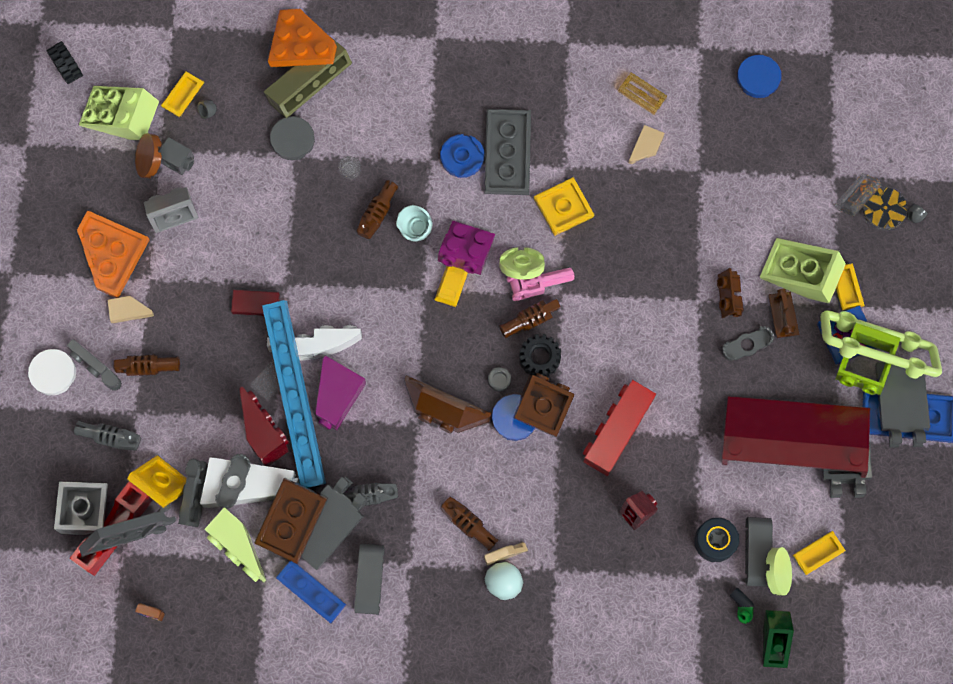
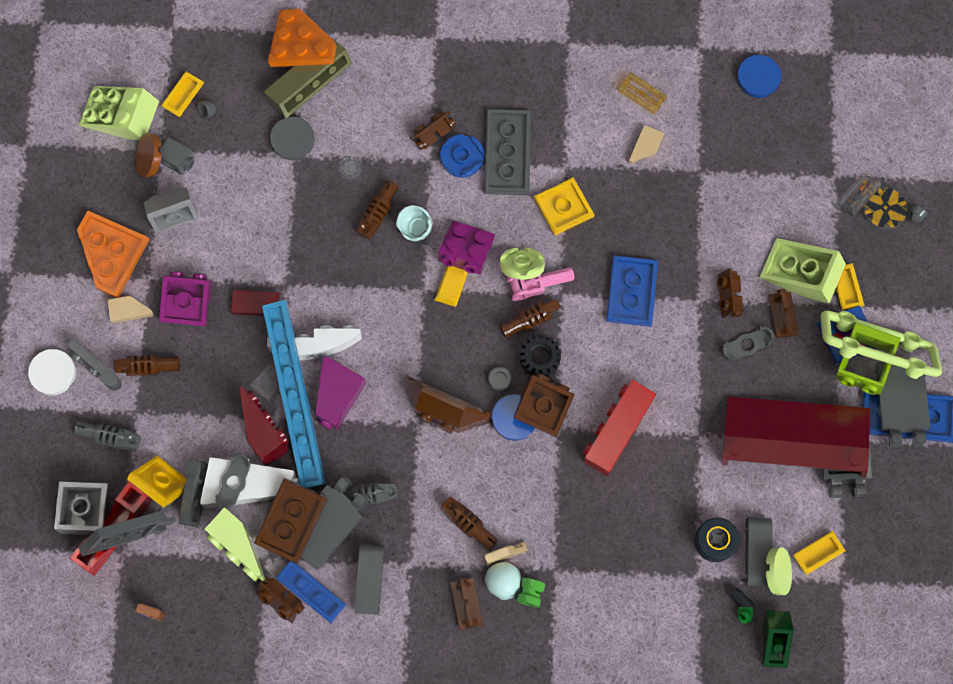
(64, 62): black tyre -> none
(185, 299): none -> magenta plate
(270, 594): none -> reddish brown hinge
(425, 134): none -> reddish brown hinge
(466, 603): none -> reddish brown hinge
(531, 592): none -> bright green wheel
(632, 291): none -> blue tile
(638, 509): dark red slope -> none

